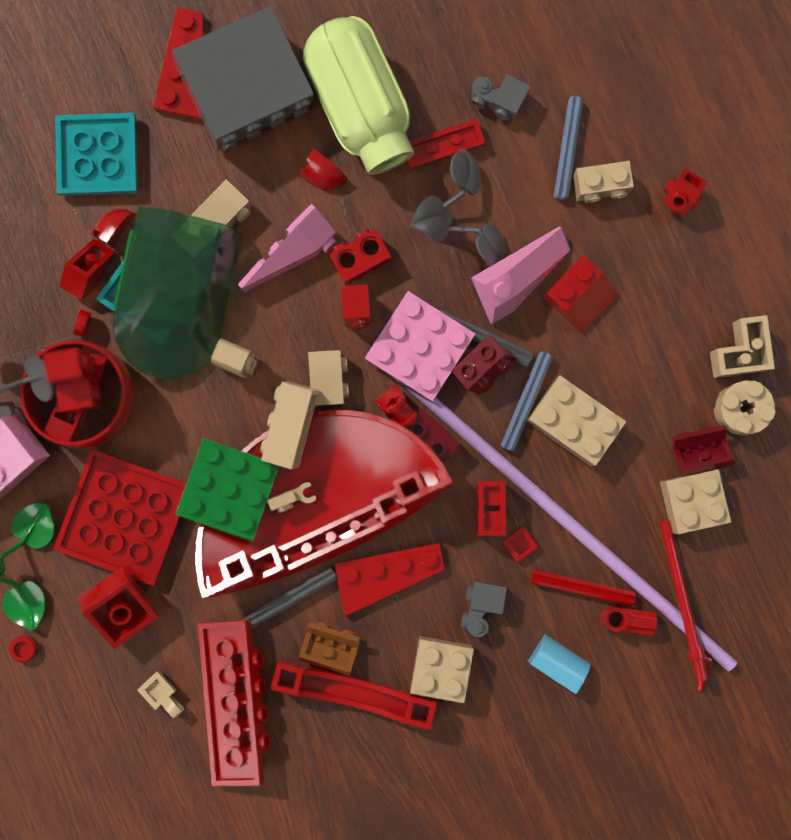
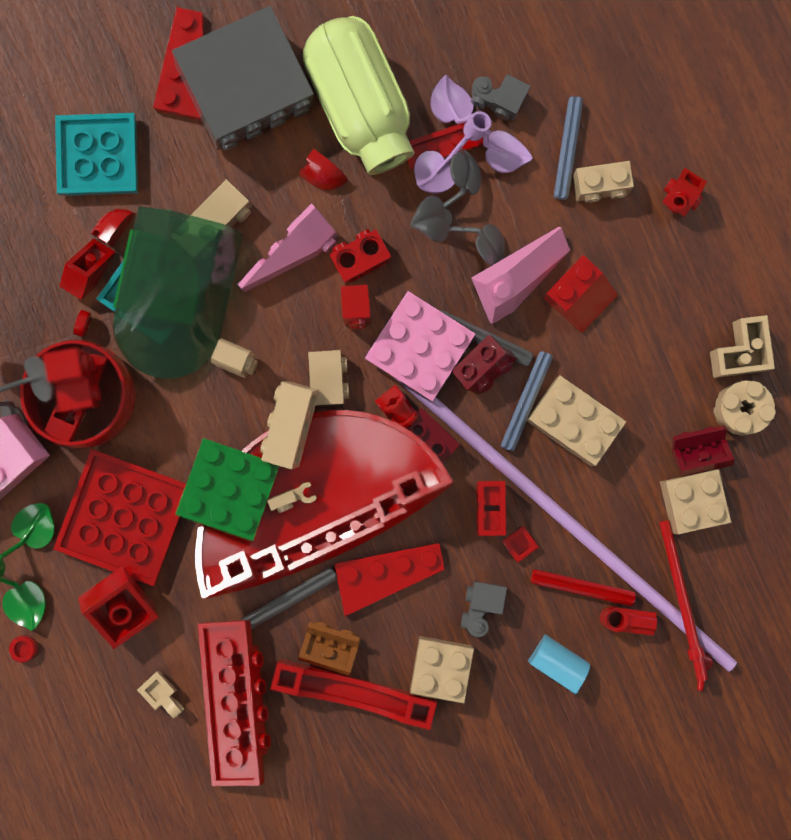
(453, 103): none -> lavender plant

